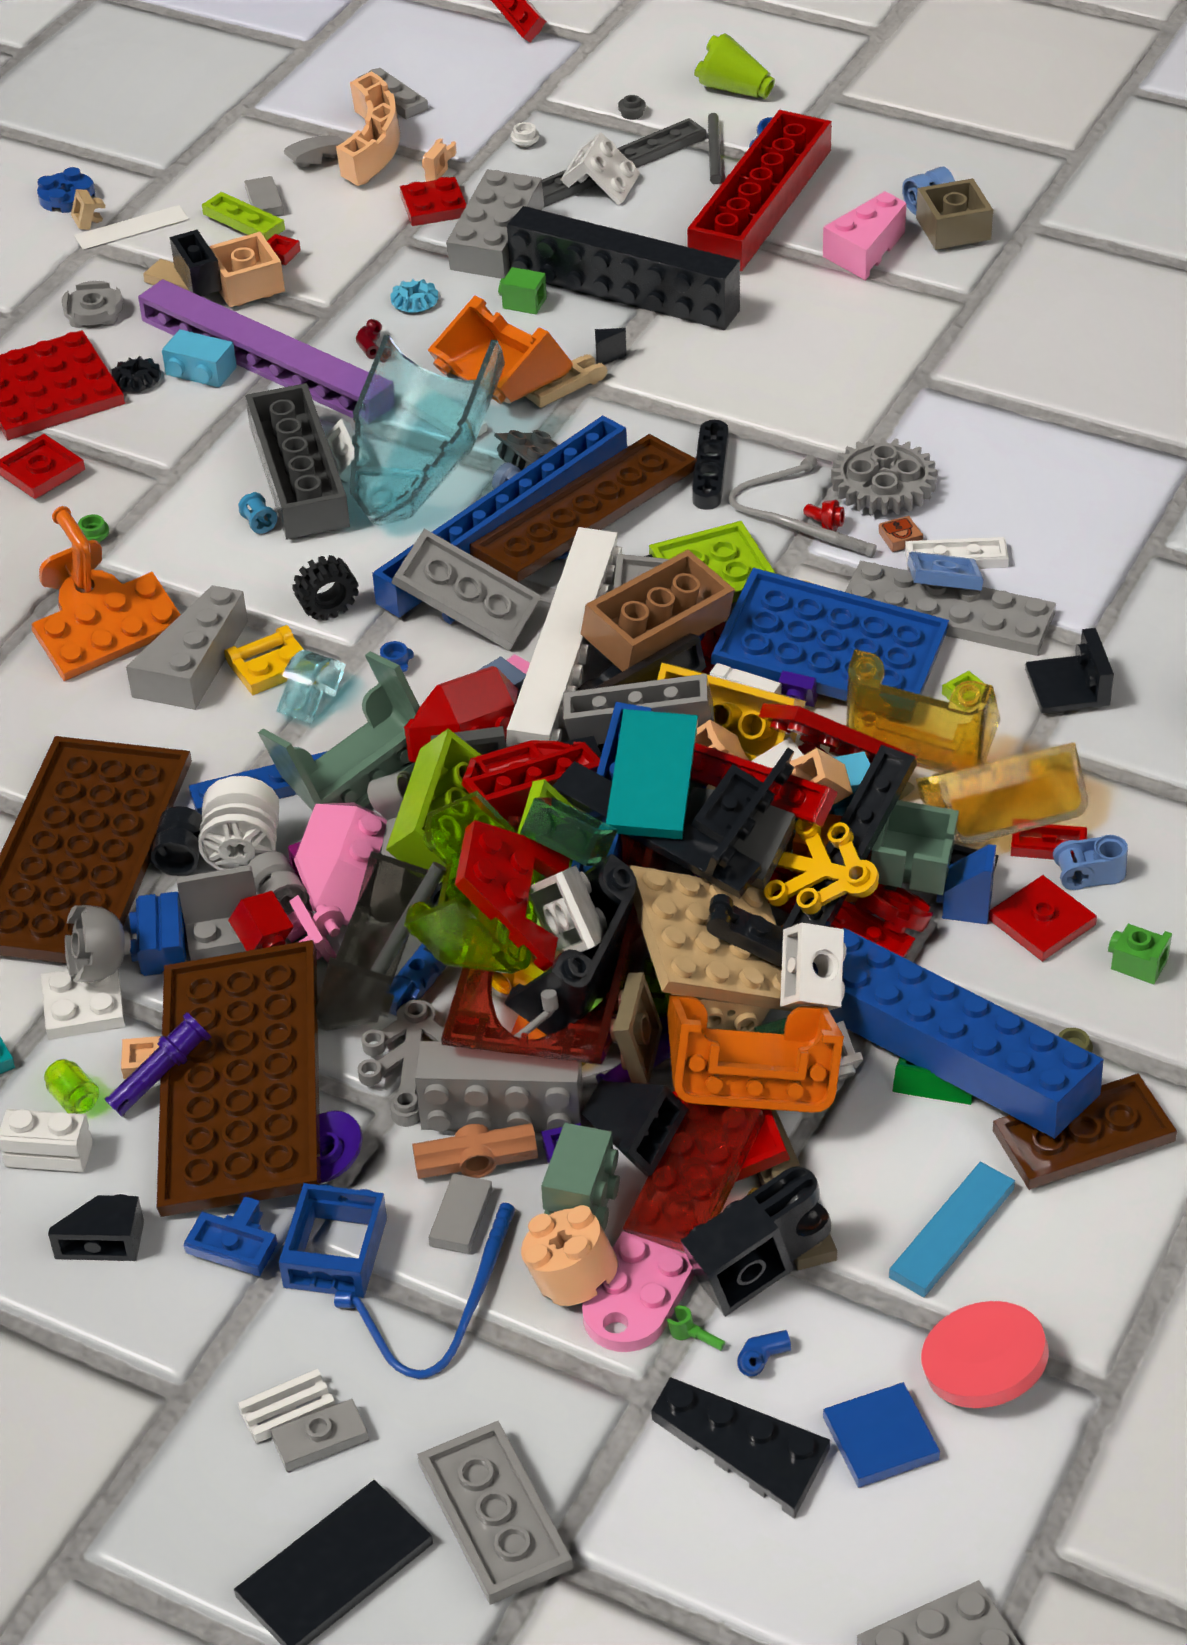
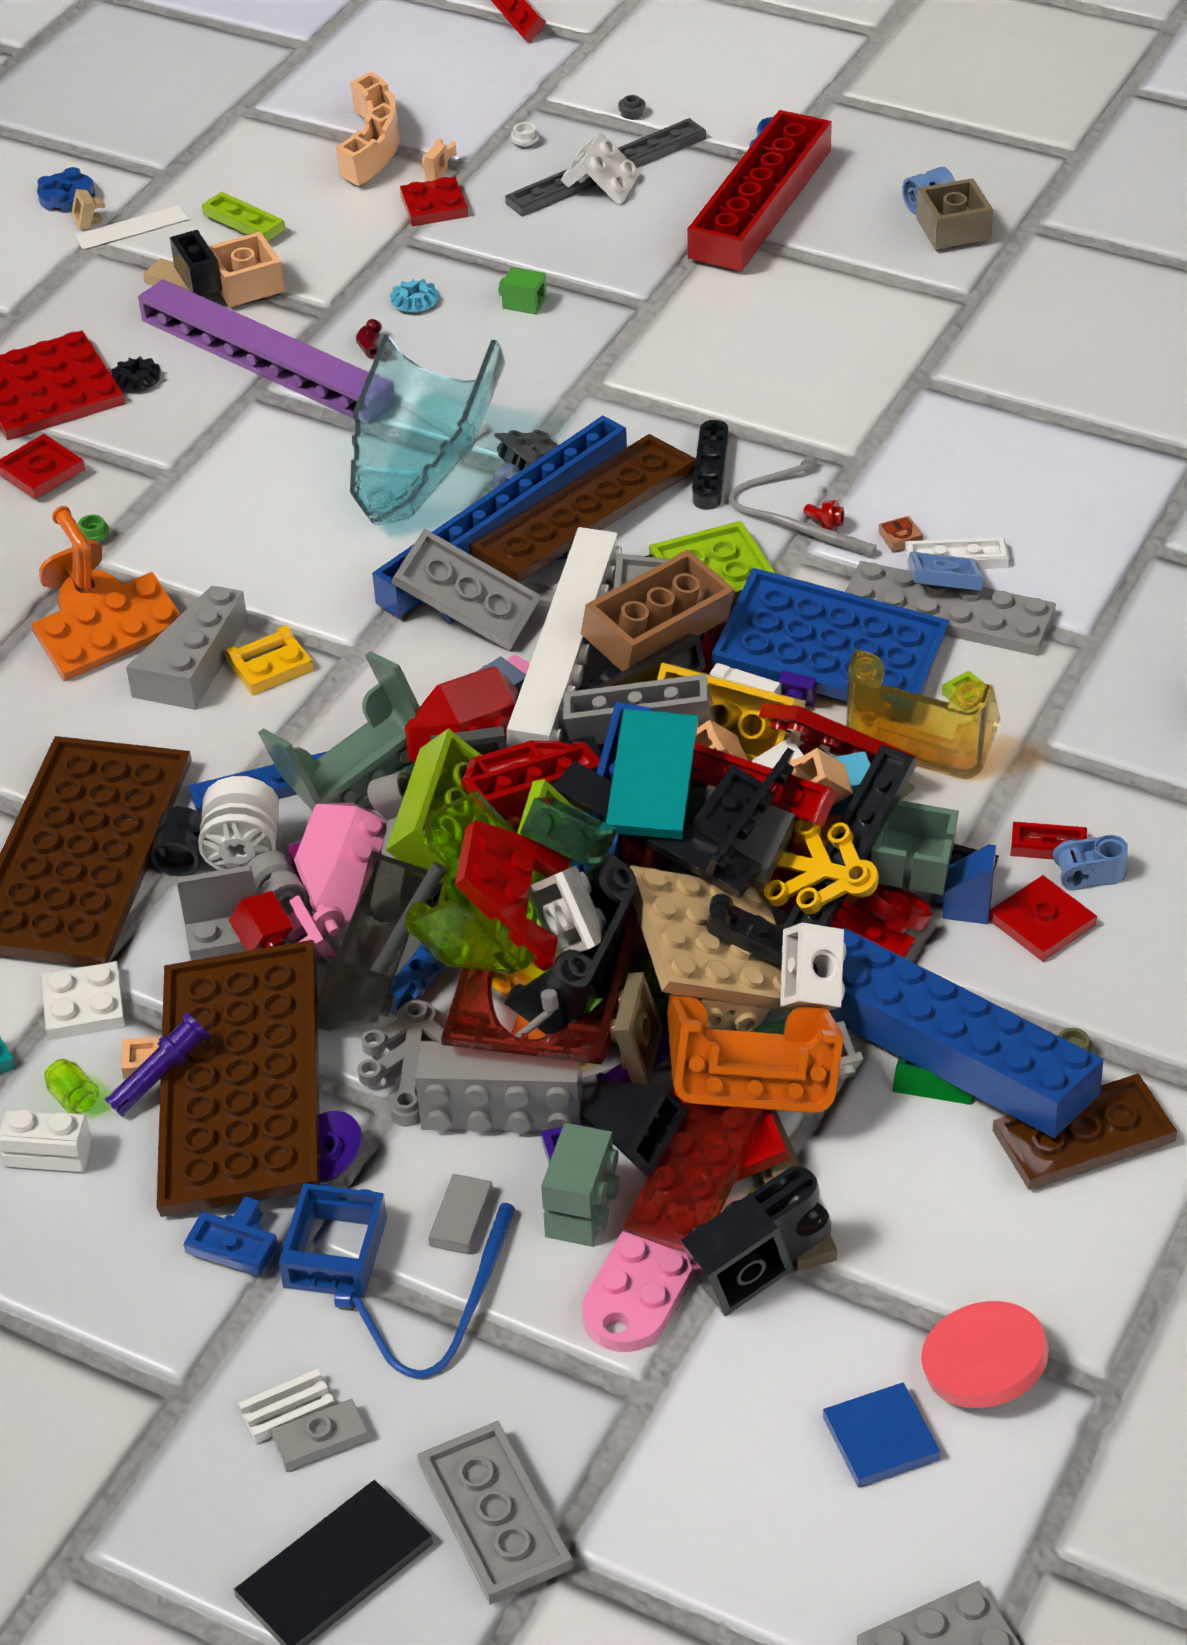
(92, 304): light grey plate -> none
(95, 944): light grey cylinder -> none
(100, 1230): black slope -> none
(159, 932): blue brick -> none
(199, 358): medium azure brick -> none
(258, 511): dark azure bush -> none
(264, 195): light grey tile -> none
(284, 247): red plate -> none
(297, 461): dark grey brick -> none
(308, 678): clear light blue brick -> none
(312, 149): light grey slope -> none
(319, 575): black tyre -> none
(341, 447): white plate -> none
(397, 653): blue plate -> none
(407, 100): light grey plate -> none
(475, 1150): nougat piece -> none
(481, 235): light grey brick -> none
(528, 358): orange windscreen -> none
(568, 1255): light nougat brick -> none
(581, 374): tan hinge -> none
(610, 344): black slope -> none
(626, 267): black brick -> none
(686, 1329): bright green hand -> none
(714, 148): dark grey bar -> none
(733, 69): lime cone -> none
(758, 1350): blue arm -> none
(759, 1448): black wing -> none
(865, 234): bright pink wedge -> none
(884, 476): light grey gear -> none
(951, 1229): dark azure tile -> none
(1010, 792): clear yellow windscreen -> none
(1073, 680): black bracket -> none
(1139, 952): bright green brick -> none

